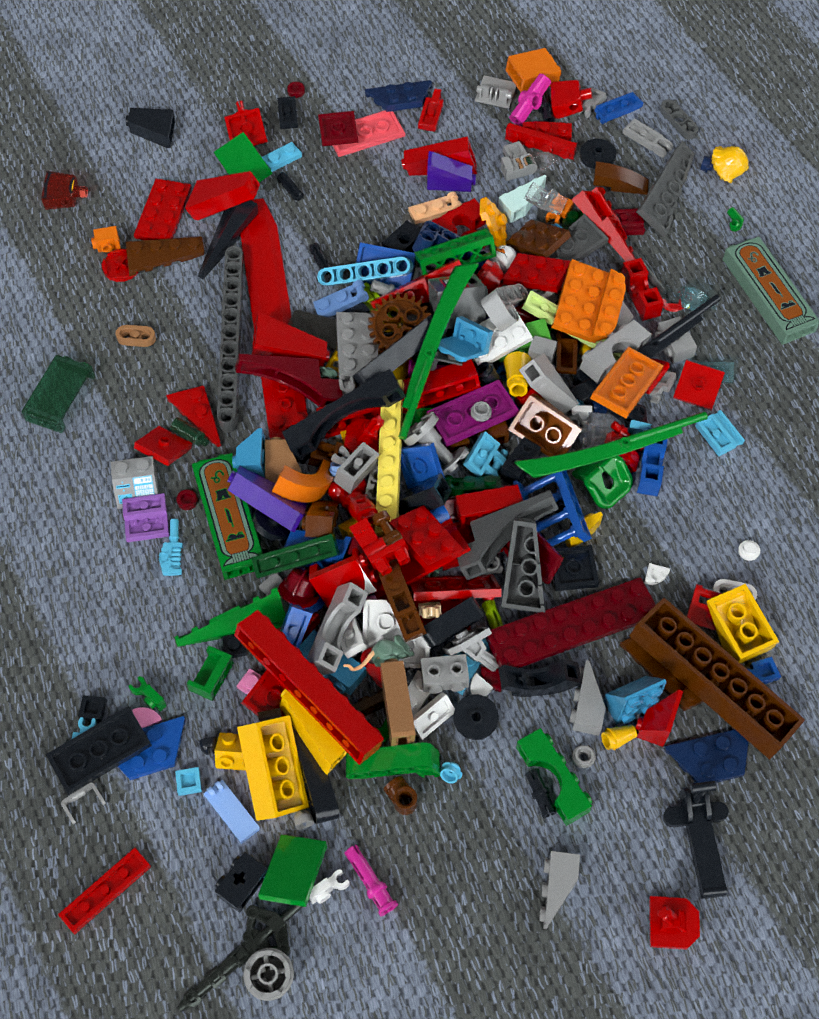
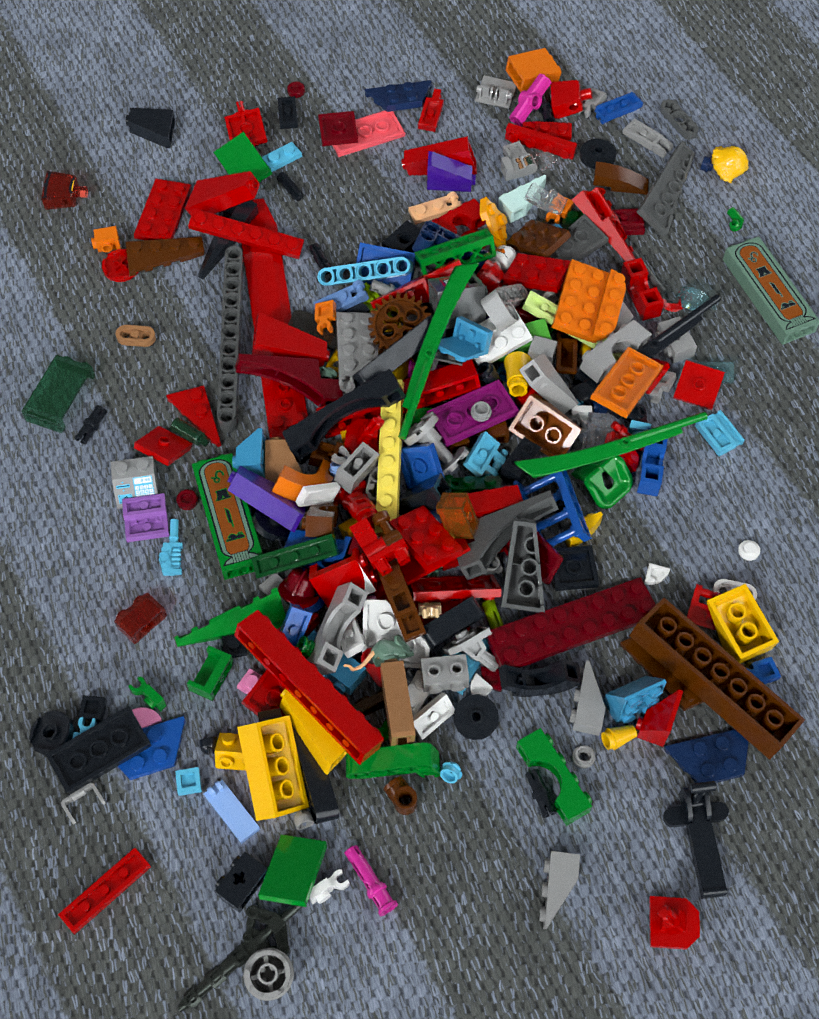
(44, 727): none -> black plate
(91, 424): none -> black pin
(140, 617): none -> clear red brick
(246, 233): none -> red plate
(306, 646): none -> green bush
(317, 494): none -> white tile
(324, 314): none -> orange plate
(457, 515): none -> clear orange brick

